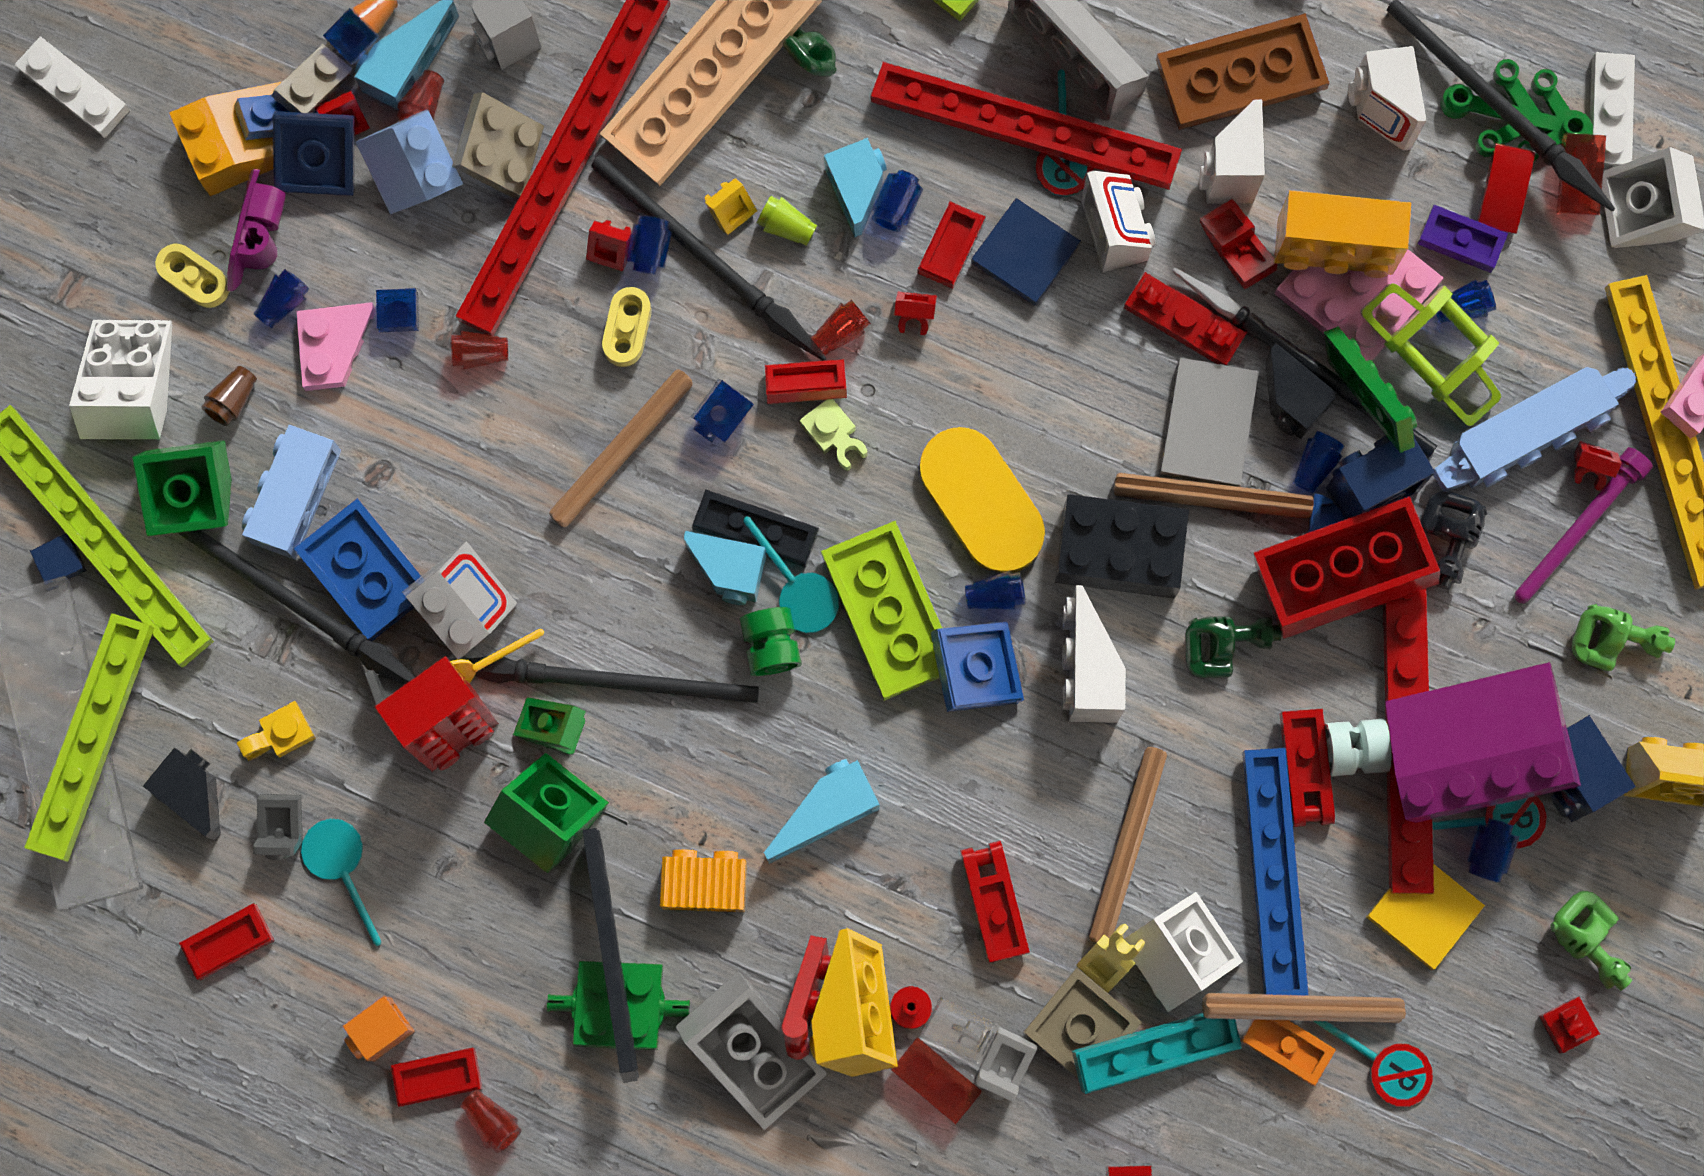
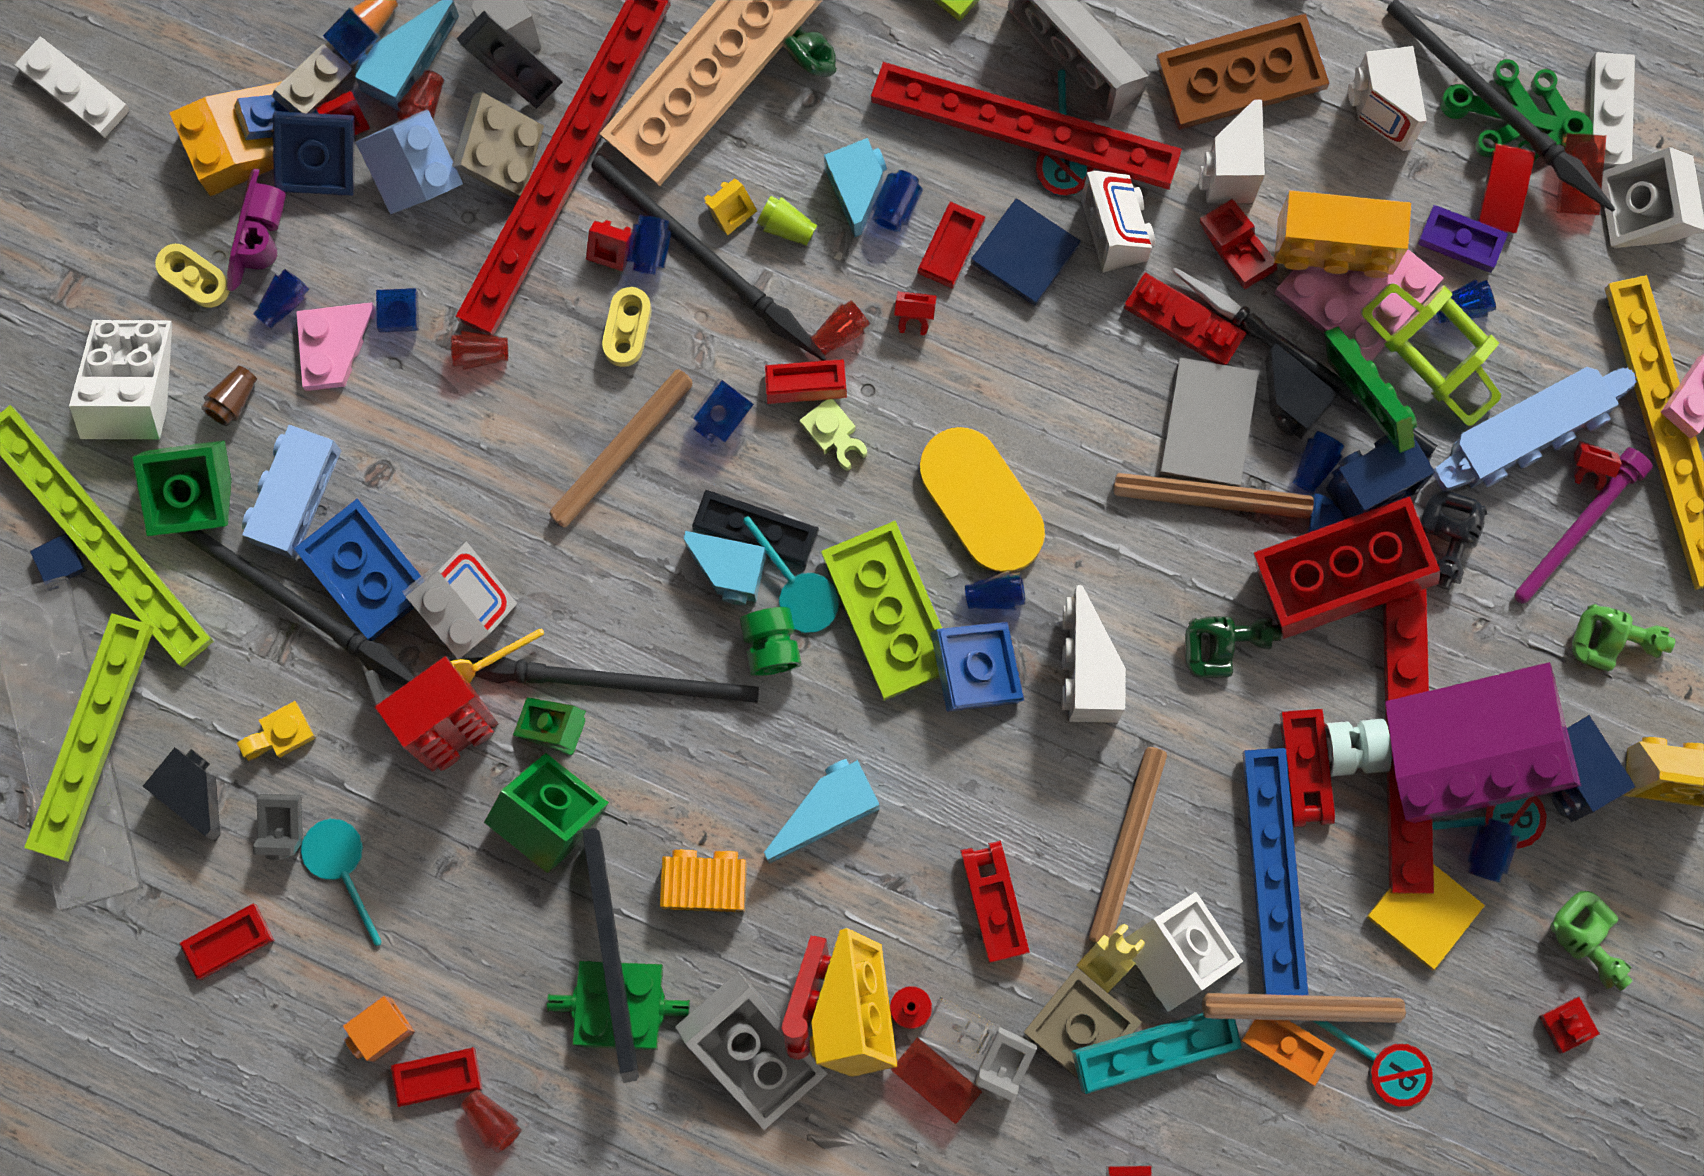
(509, 59): none -> black tile
(1122, 546): black brick -> none

